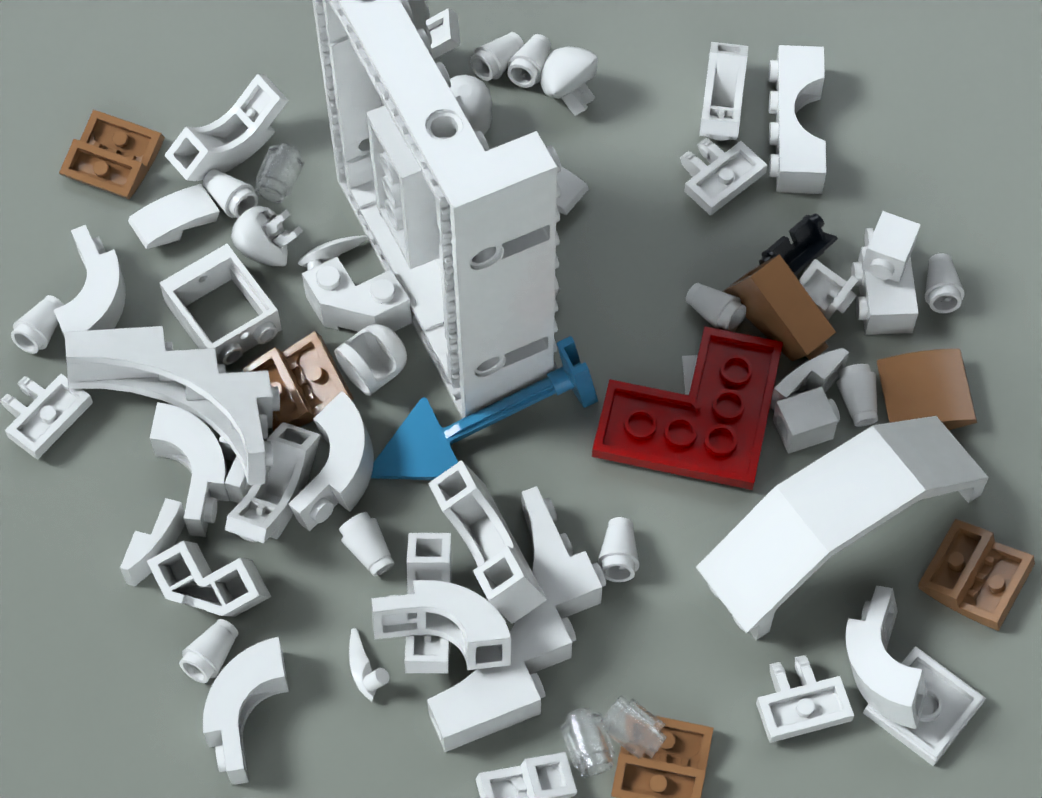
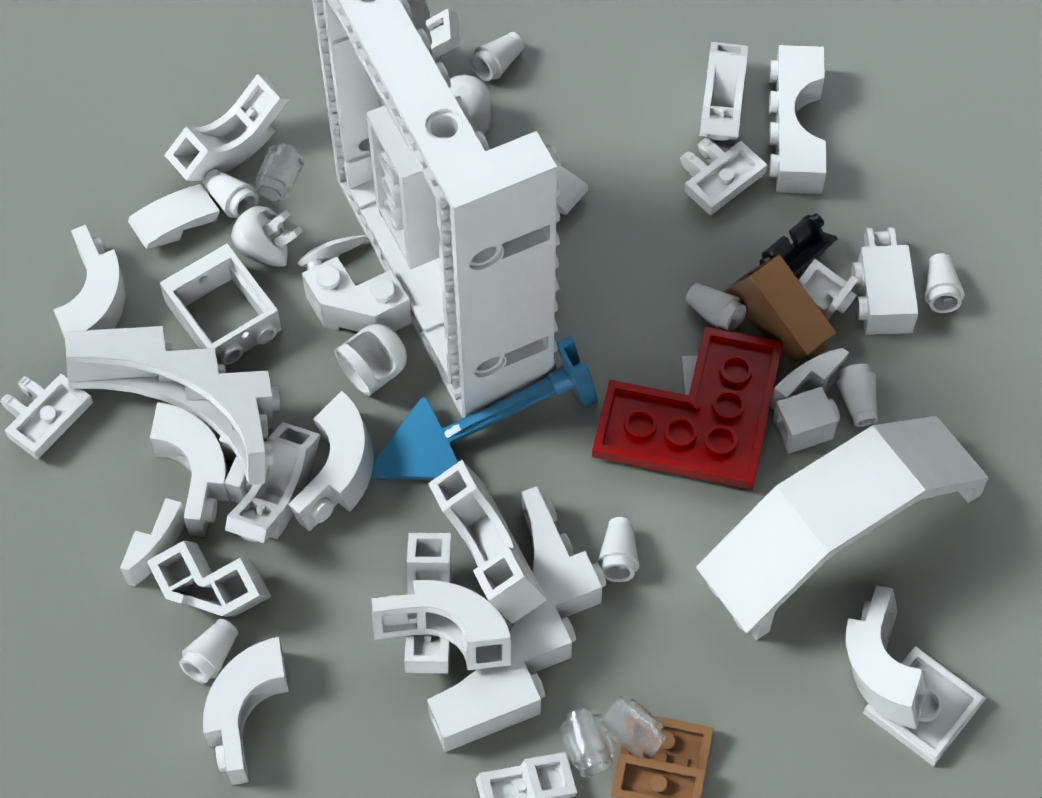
(37, 326): white cone -> none
(112, 154): medium nougat slope -> none
(304, 378): medium nougat slope -> none
(361, 670): white bar -> none
(366, 542): white cone -> none
(528, 62): white cone -> none
(566, 75): white piece -> none
(805, 707): white hinge -> none
(890, 247): white brick -> none
(927, 386): medium nougat slope -> none
(976, 574): medium nougat slope -> none

